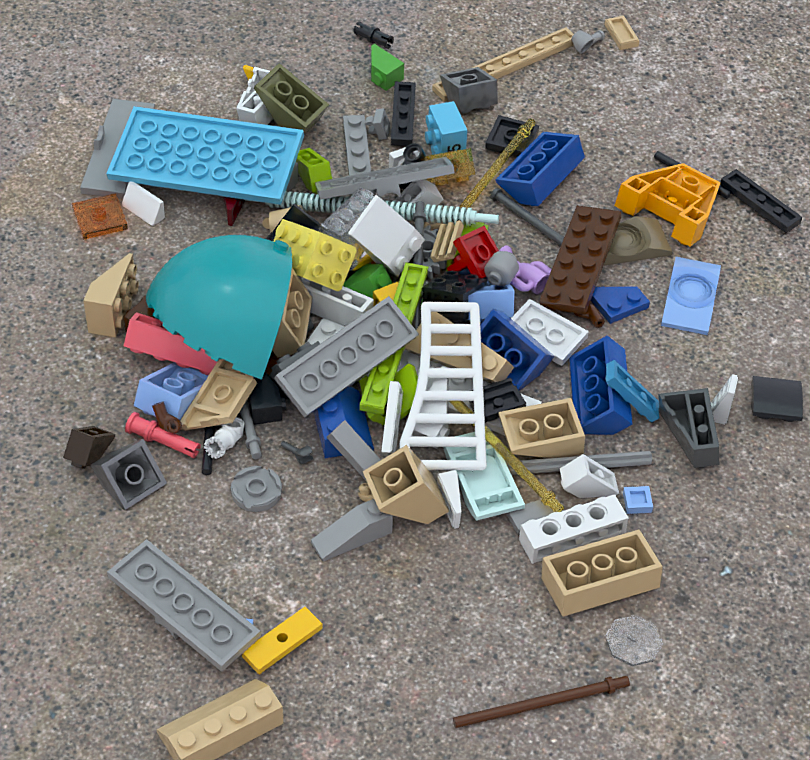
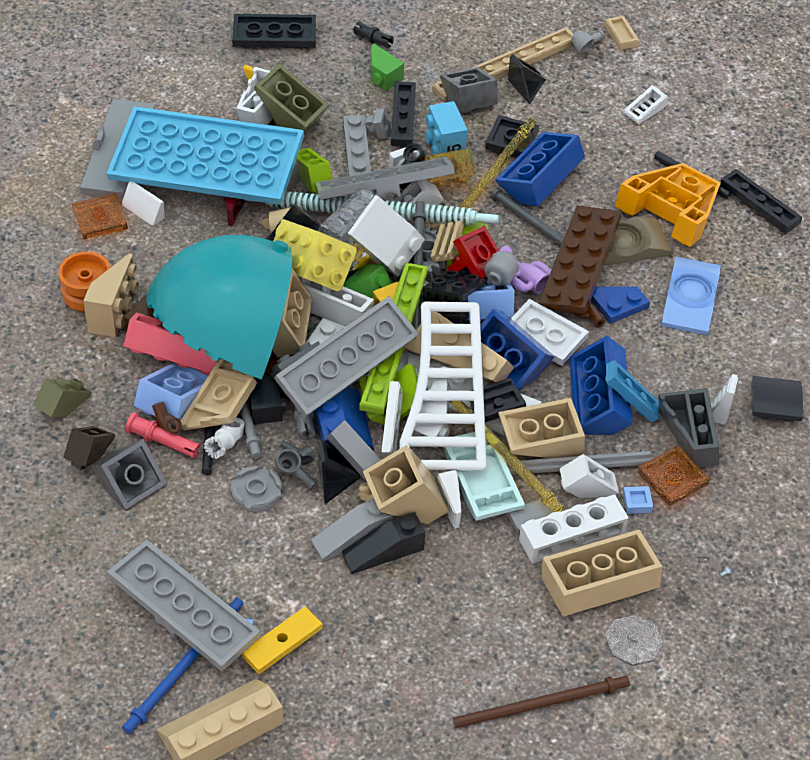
(61, 396): none -> olive slope
(77, 274): none -> orange wheel
(138, 715): none -> blue bar
(274, 30): none -> black plate
(293, 459): none -> dark grey bar
(304, 424): none -> light grey pin
(334, 471): none -> black slope
(387, 543): none -> black slope
(524, 78): none -> black slope
(651, 93): none -> white slope
(673, 475): none -> clear orange plate

